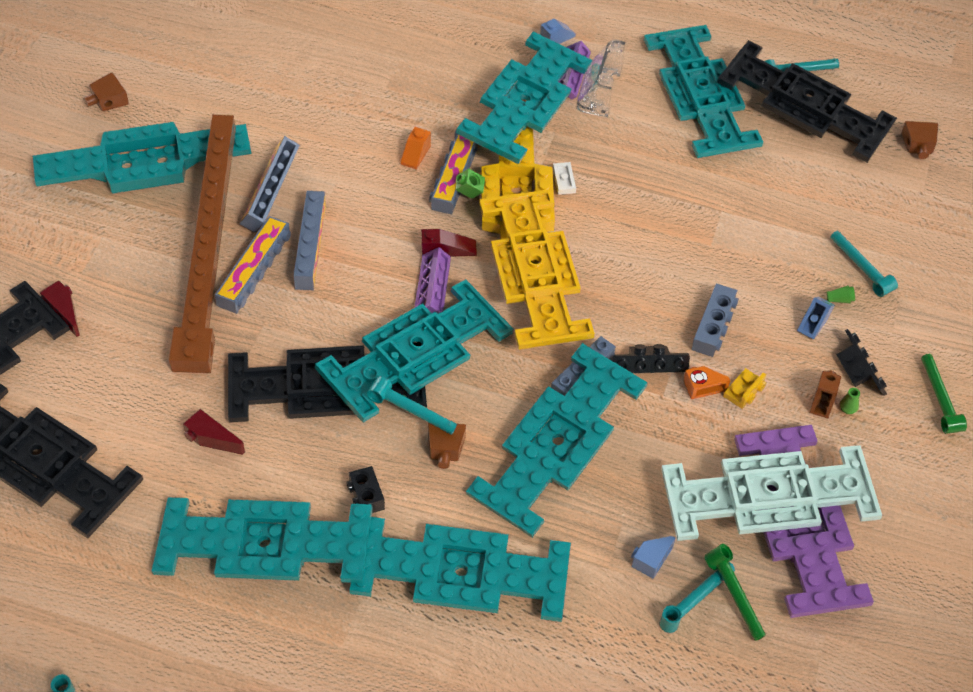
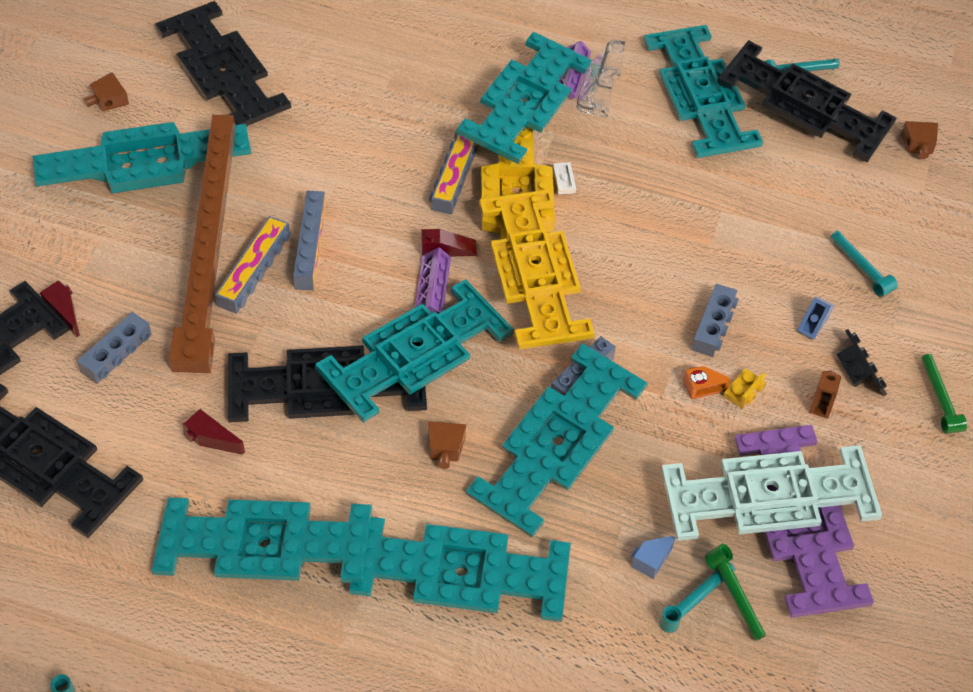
(114, 347): none -> sand blue brick
(210, 53): none -> black piece
(269, 184): sand blue brick -> none
(369, 490): black brick -> none
(382, 390): teal piece -> none
(416, 147): orange slope -> none
(470, 183): bright green brick -> none
(556, 31): medium blue slope -> none
(652, 359): black bracket -> none
(841, 295): bright green cone -> none
(850, 402): bright green cone -> none

